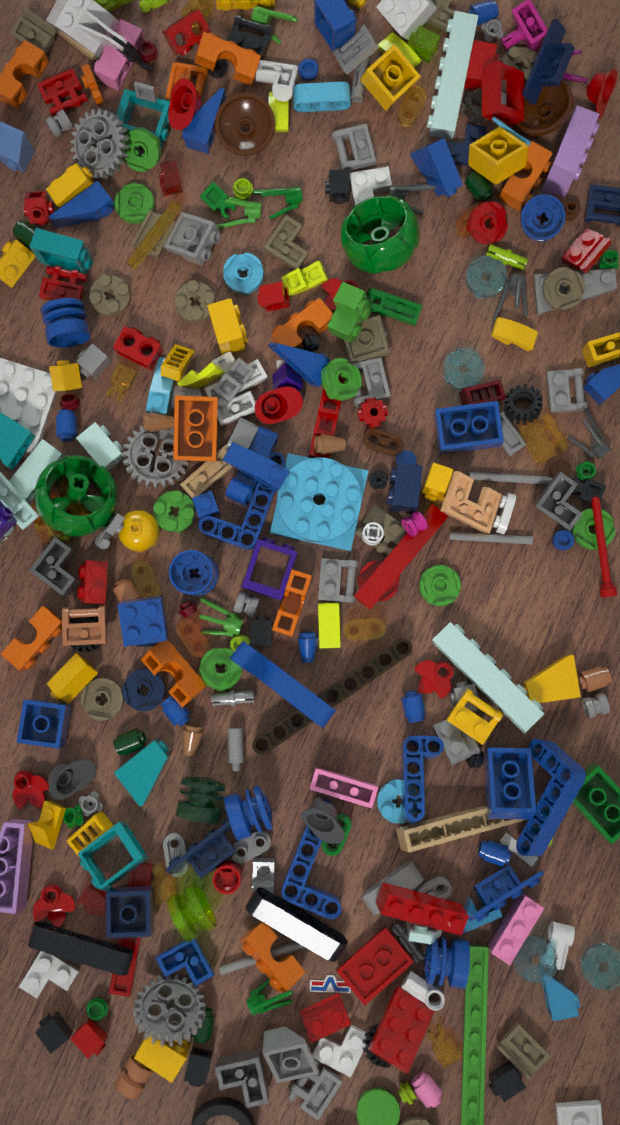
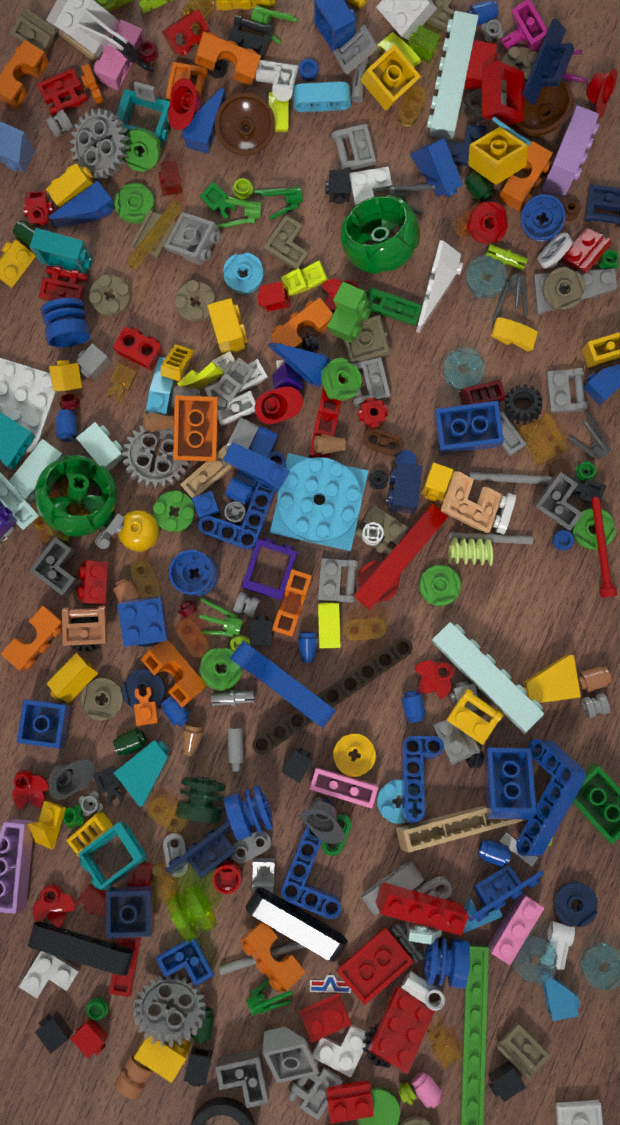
(107, 782): none -> black plate
(146, 711): none -> orange plate
(167, 814): none -> clear yellow plate
(233, 509): none -> light grey wheel
(297, 764): none -> black brick
(349, 1101): none -> red plate
(360, 765): none -> yellow plate
(414, 523): dark pink wheel -> none
(442, 276): none -> white wedge
(470, 550): none -> yellowish green piece
(555, 250): none -> white plate
(588, 904): none -> dark blue plate

